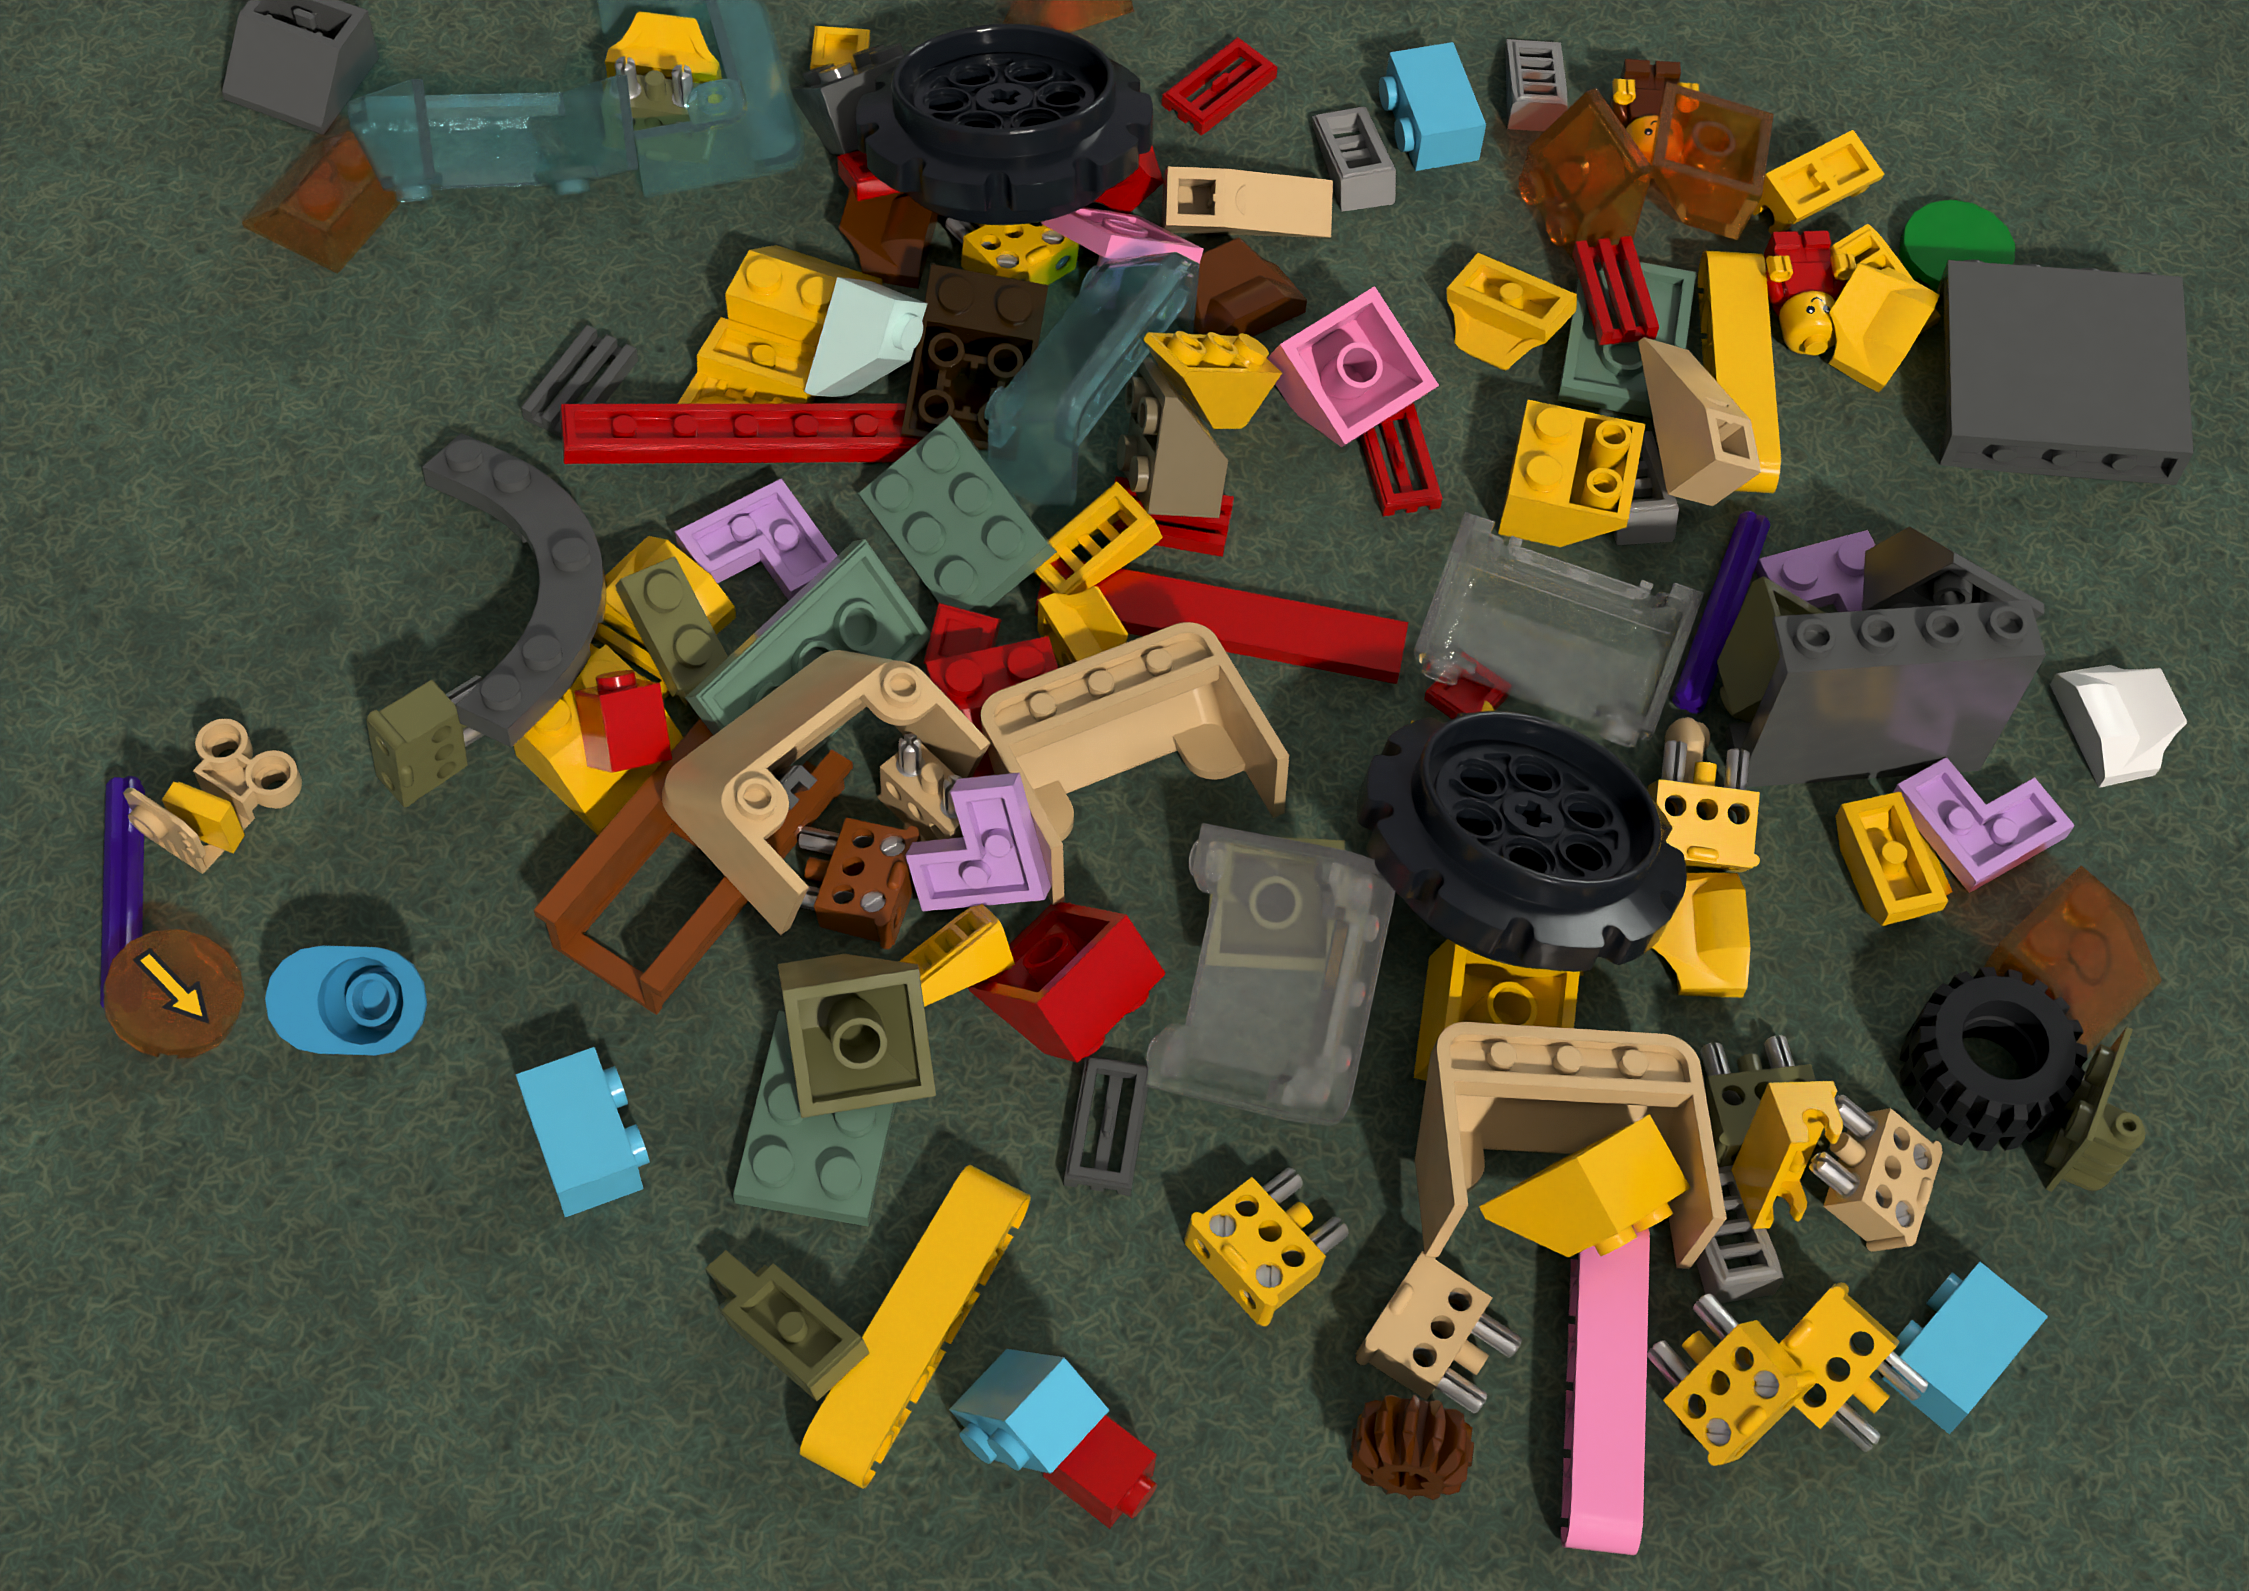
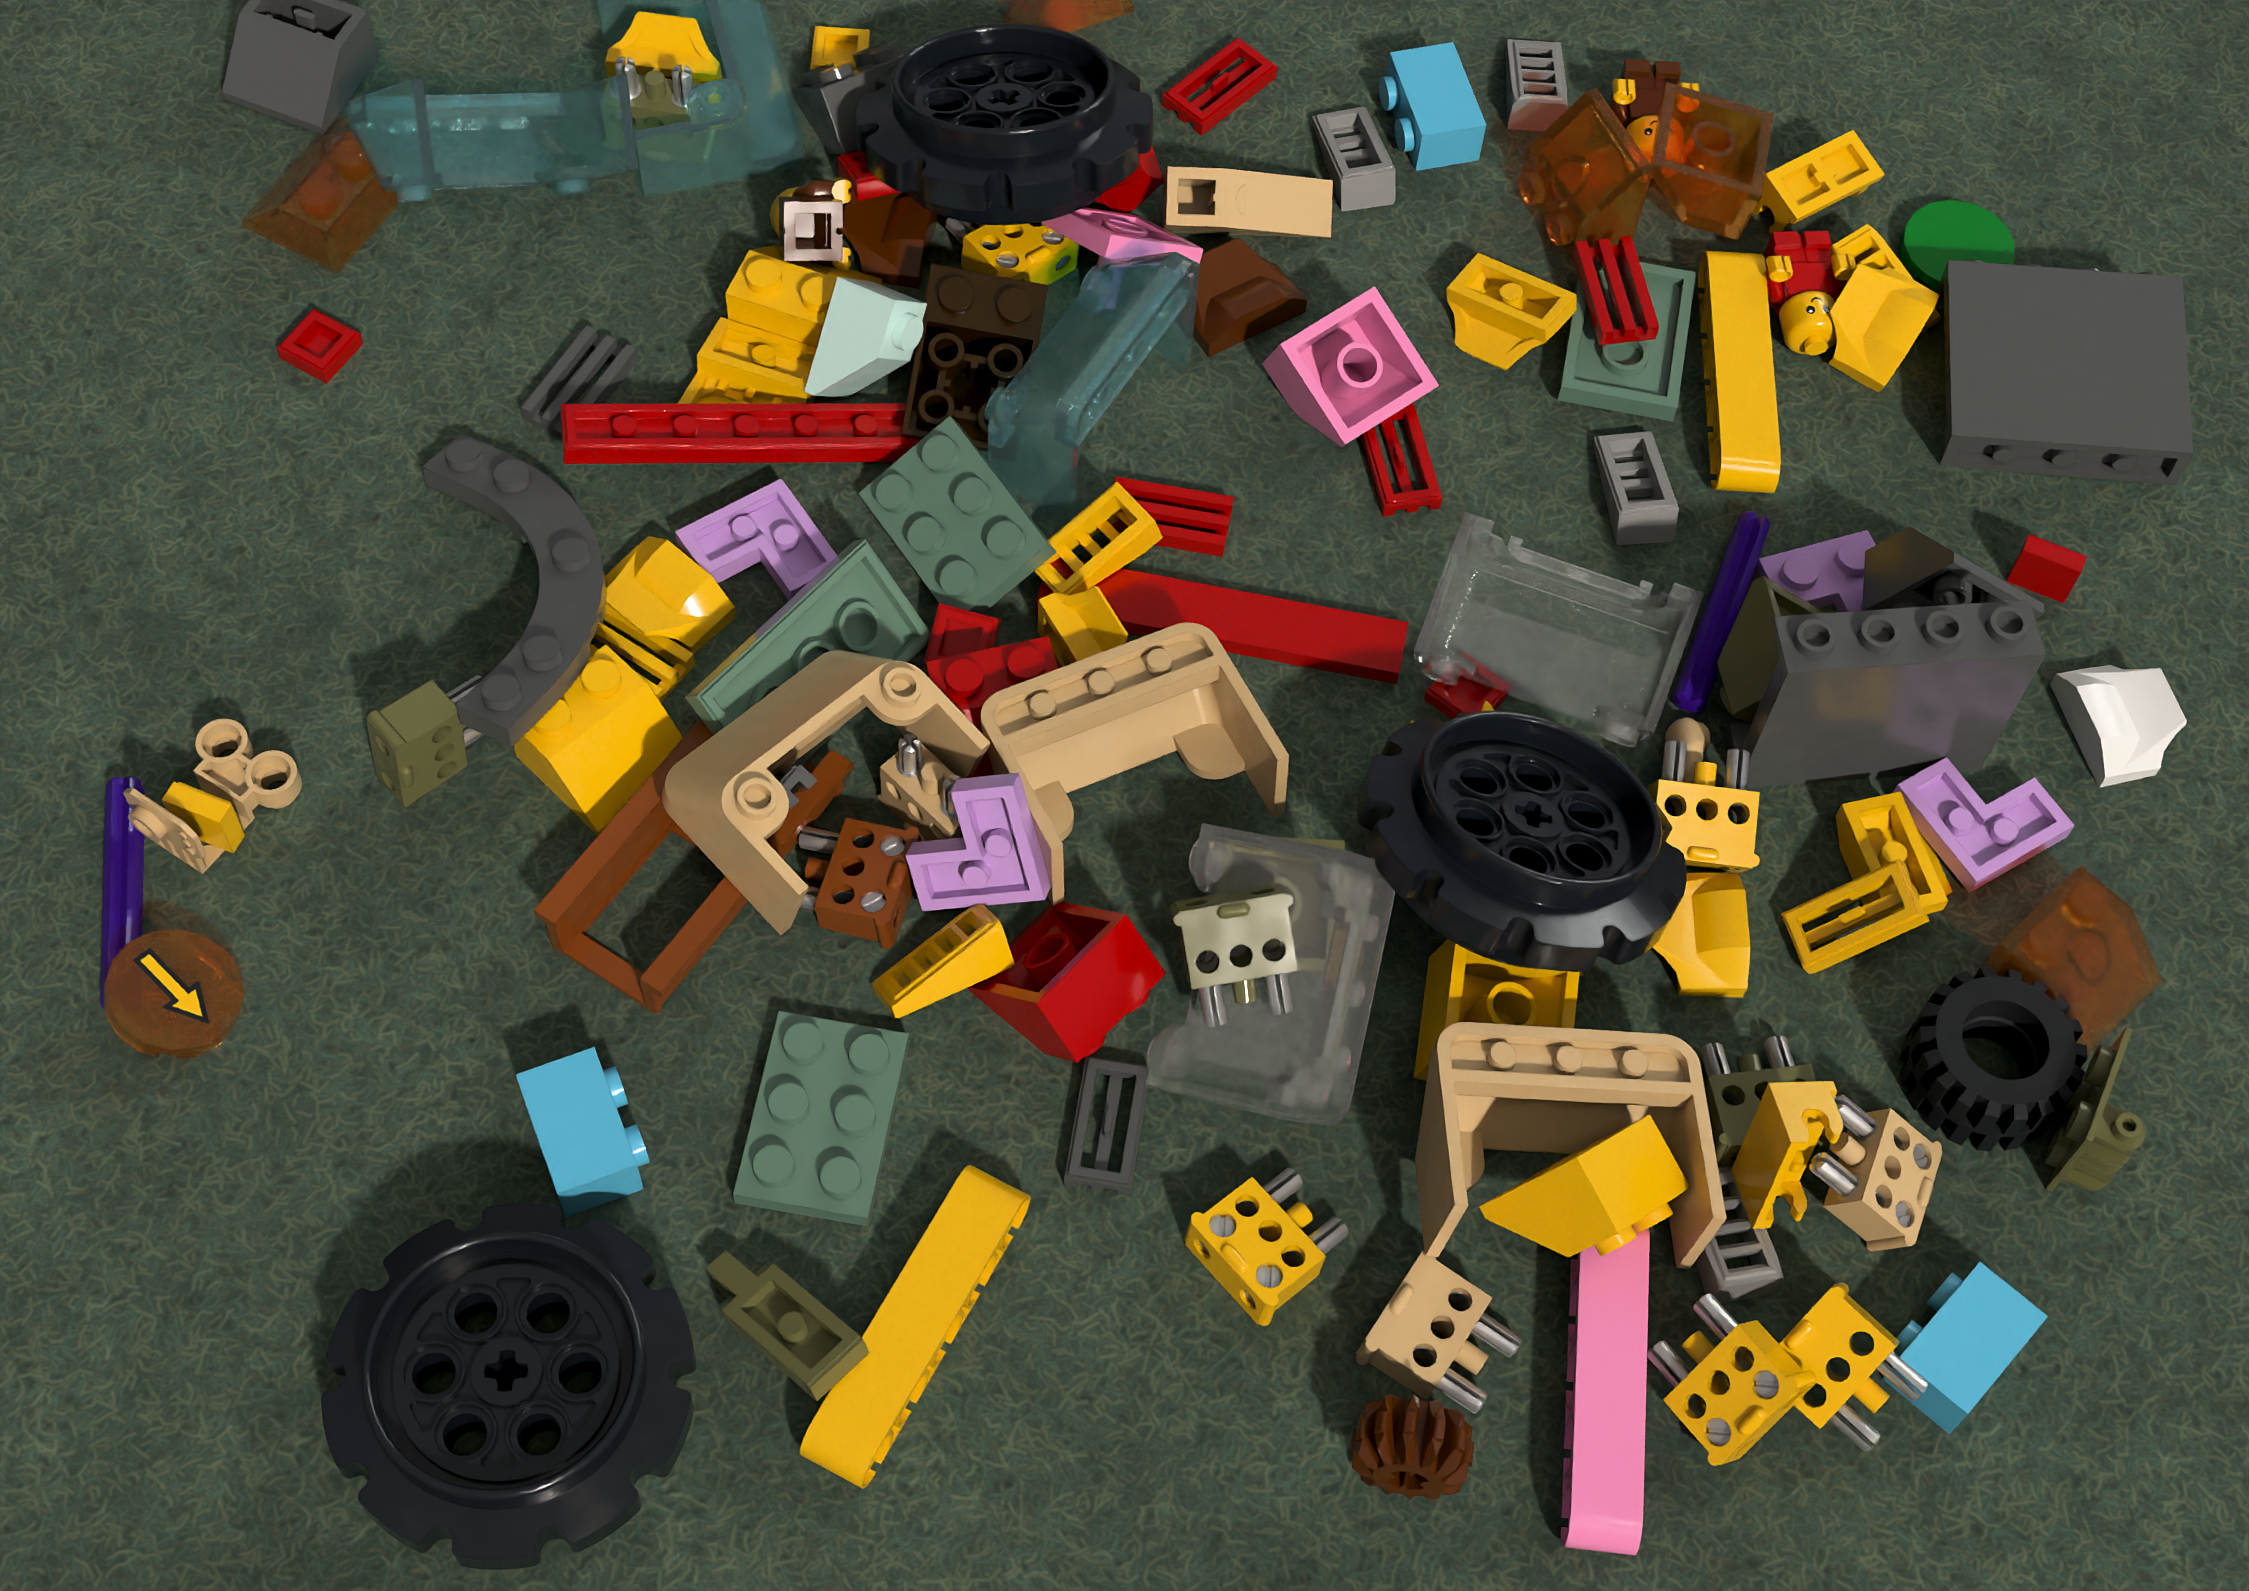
(319, 345): none -> red tile
(346, 1000): dark azure piece -> none
(501, 1499): none -> black piece
(623, 722): red brick -> none
(672, 625): olive hinge -> none
(808, 221): none -> piece
(855, 1032): olive slope -> none
(1027, 1411): medium azure brick -> none
(1107, 1473): red brick -> none
(1169, 450): dark tan slope -> none
(1216, 373): yellow slope -> none
(1230, 920): none -> piece
(1570, 475): yellow slope -> none
(1699, 429): tan slope -> none
(1864, 938): none -> yellow tile
(2046, 568): none -> red tile

